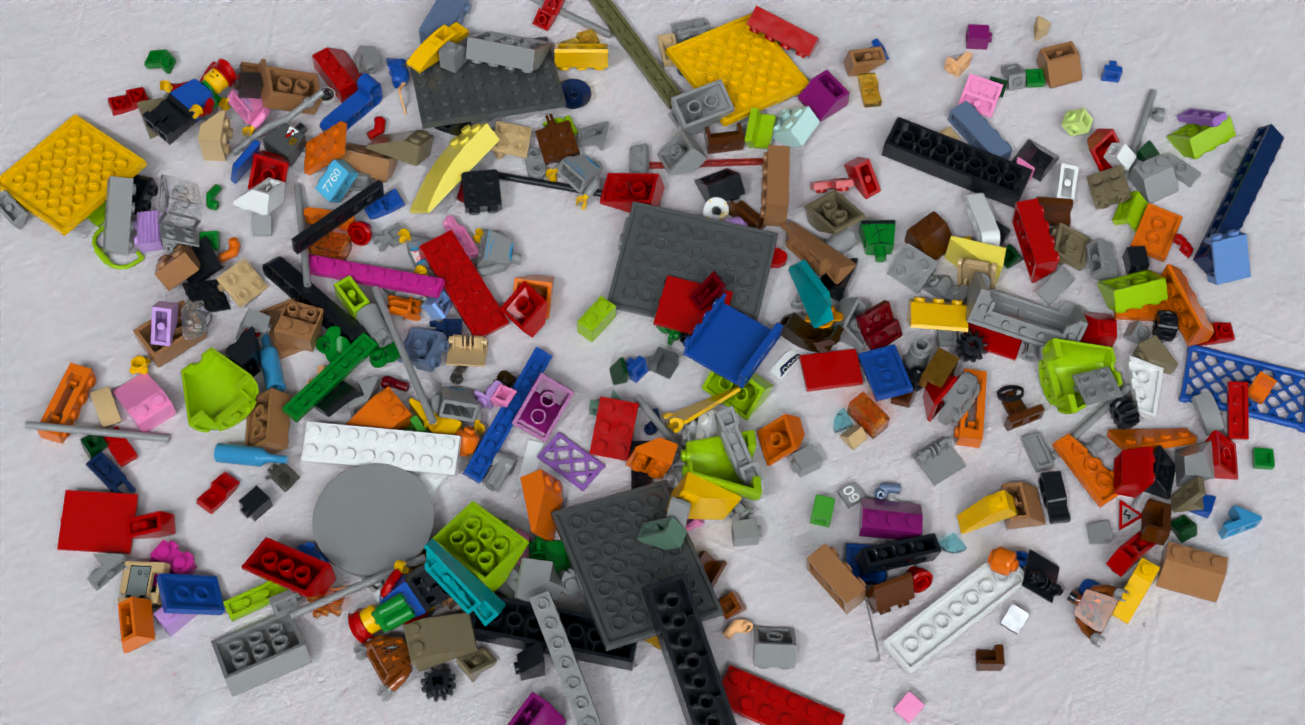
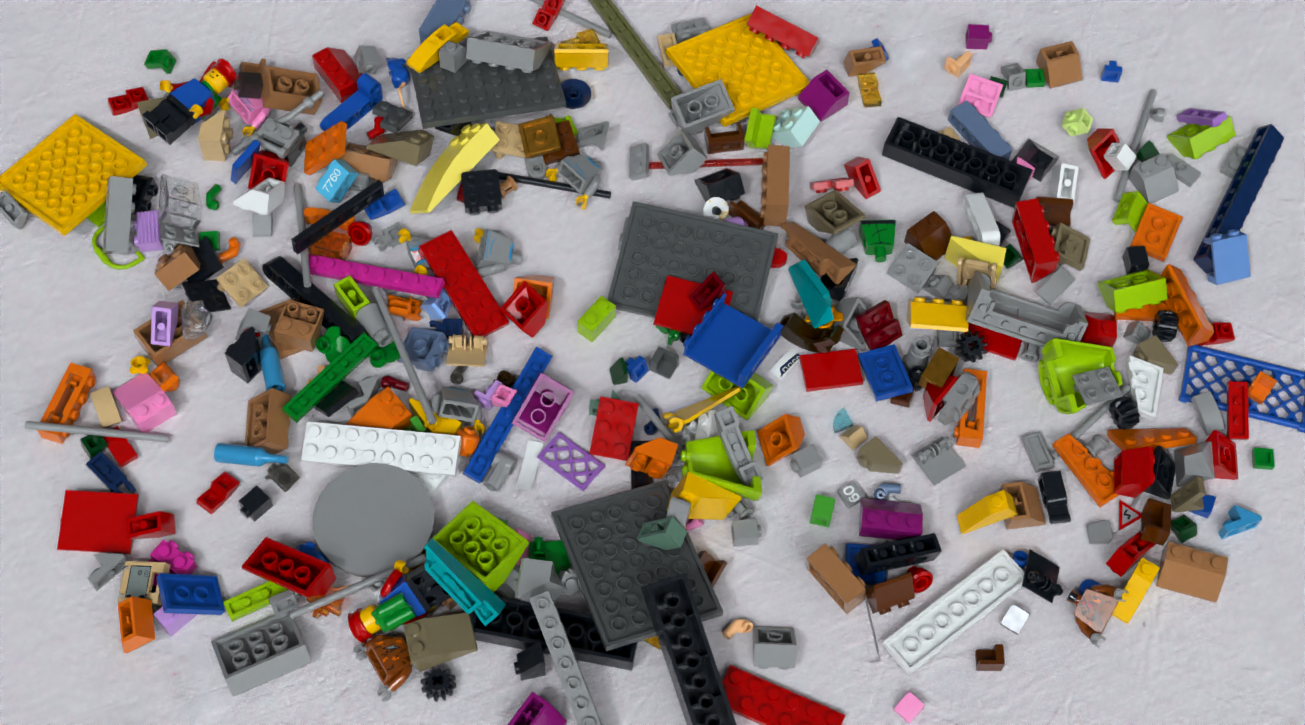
(165, 377): none -> orange tile
(217, 392): lime cone -> none
(276, 133): none -> light grey plate
(329, 97): tile -> none
(394, 117): none -> dark grey plate
(462, 236): bright pink hinge -> none
(476, 662): dark tan slope -> none
(507, 186): none -> medium nougat bush
(539, 136): none -> pearl gold plate
(542, 497): orange slope -> none
(624, 188): red slope -> none
(732, 605): dark orange slope -> none
(868, 415): clear orange brick -> none
(878, 458): none -> dark tan slope
(952, 544): clear light blue tile -> none
(1003, 561): orange head -> none
(1017, 412): reddish brown piece -> none
(1041, 27): tan slope -> none
(1101, 259): light grey brick -> none
(1109, 187): dark tan plate -> none
(1185, 246): red piece -> none

